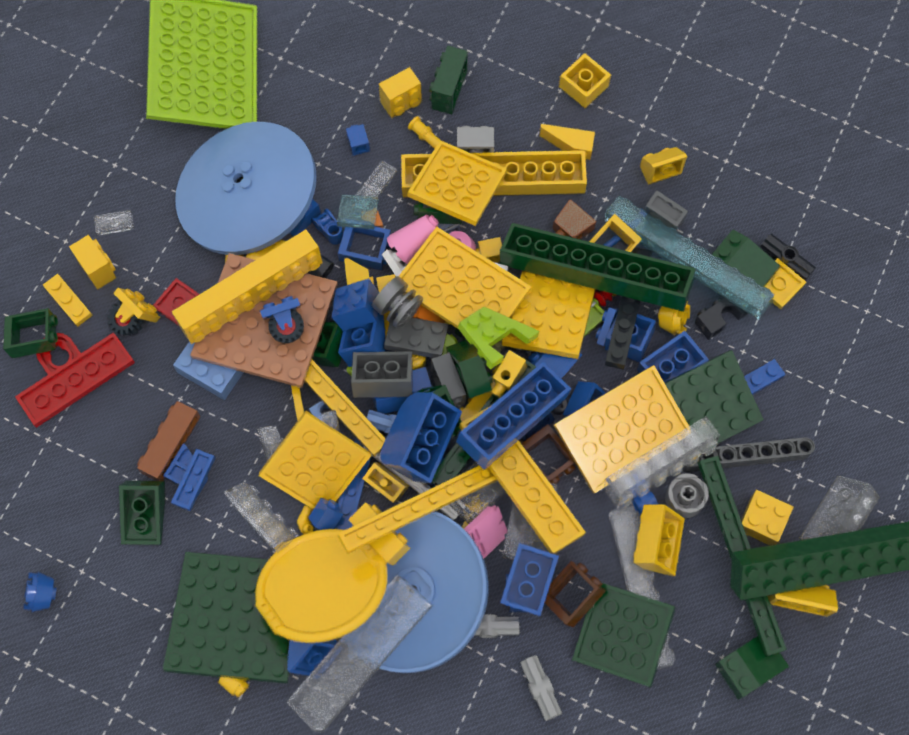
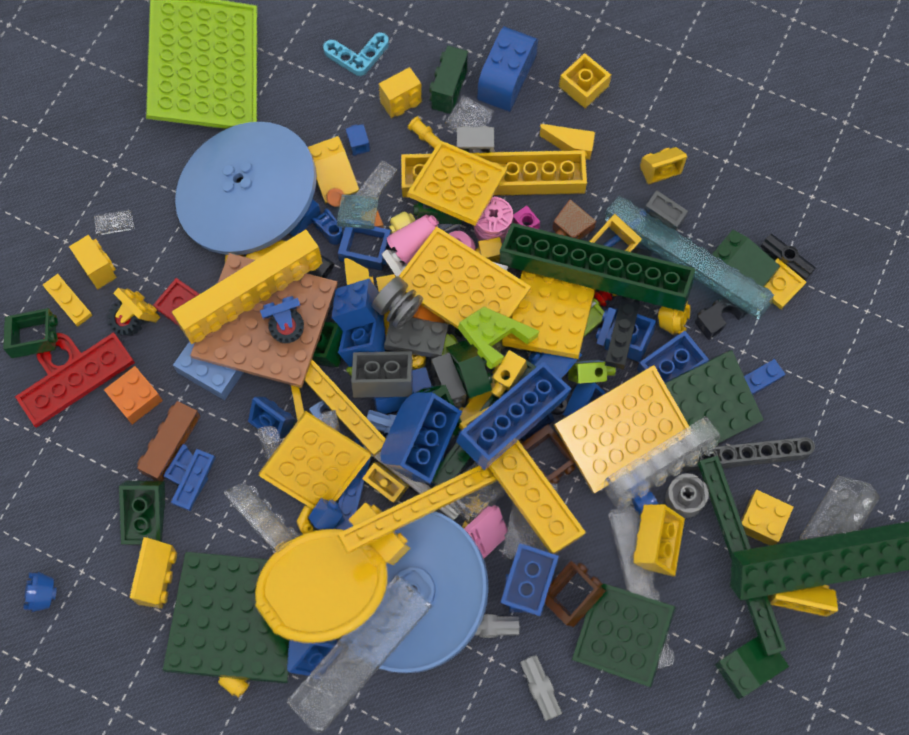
(133, 395): none -> orange brick
(153, 573): none -> yellow slope
(268, 413): none -> blue slope
(333, 167): none -> yellow slope
(334, 196): none -> orange tile
(361, 58): none -> medium azure beam
(400, 221): none -> light yellow head
(469, 113): none -> clear plate
(491, 227): none -> bright pink wheel
(506, 68): none -> blue brick
(526, 215): none -> dark pink brick
(590, 371): none -> lime torso

